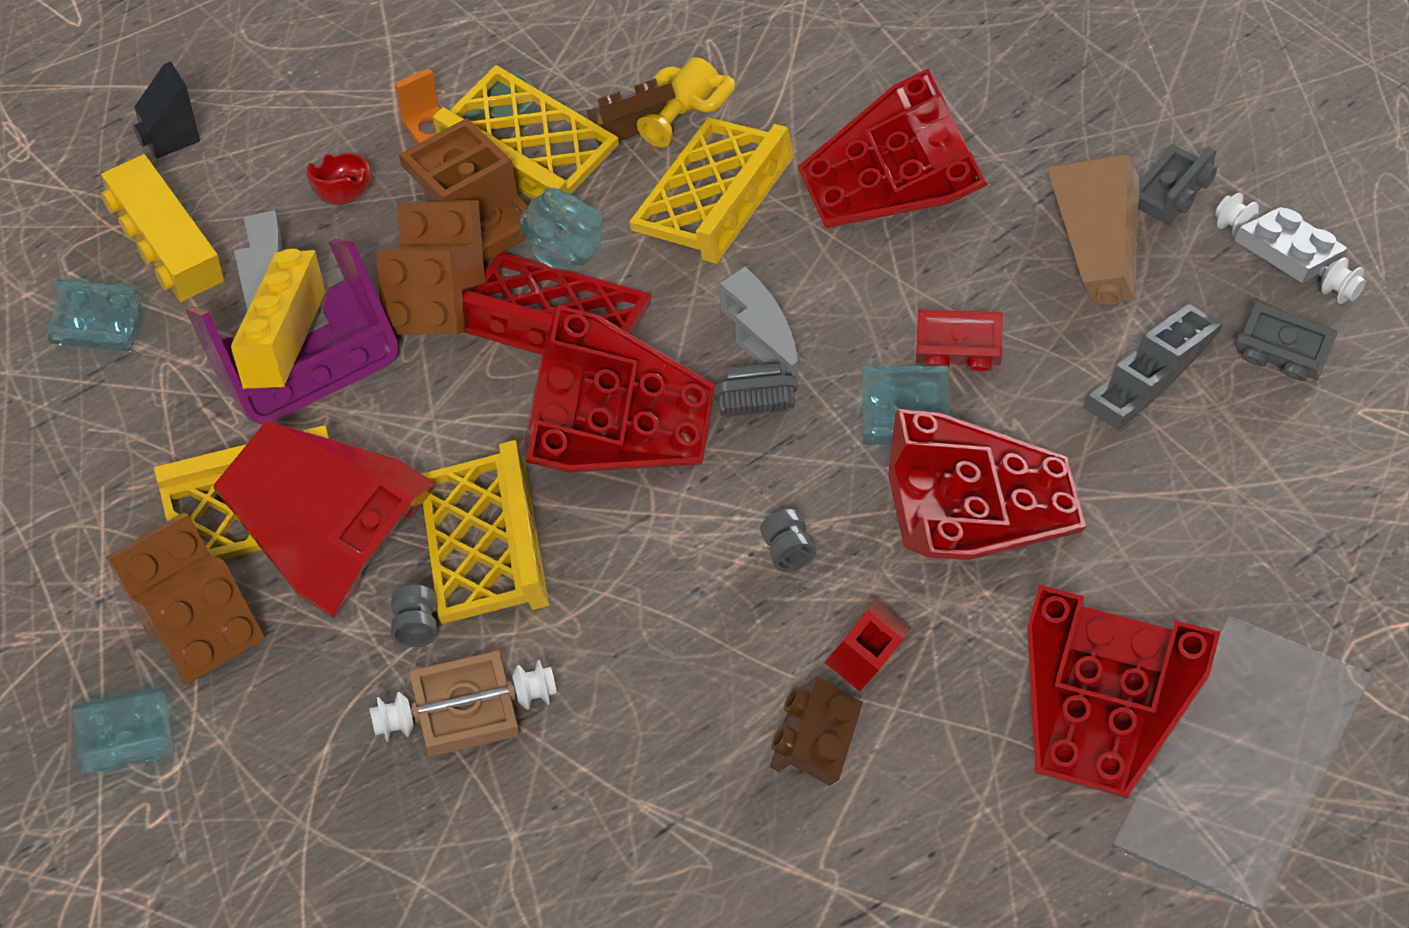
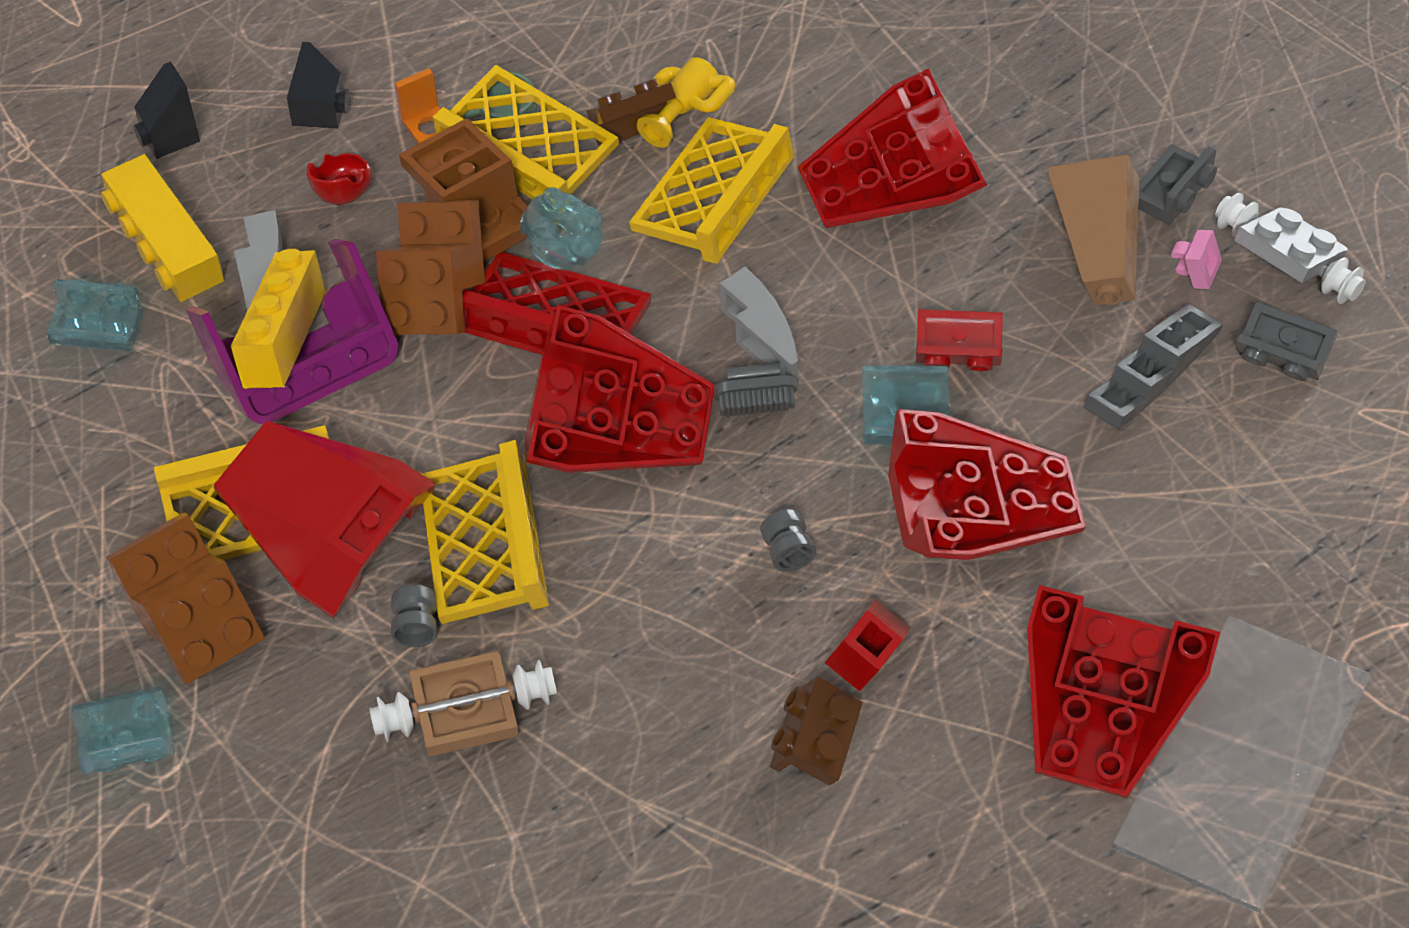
(316, 91): none -> black slope
(1198, 259): none -> bright pink tile

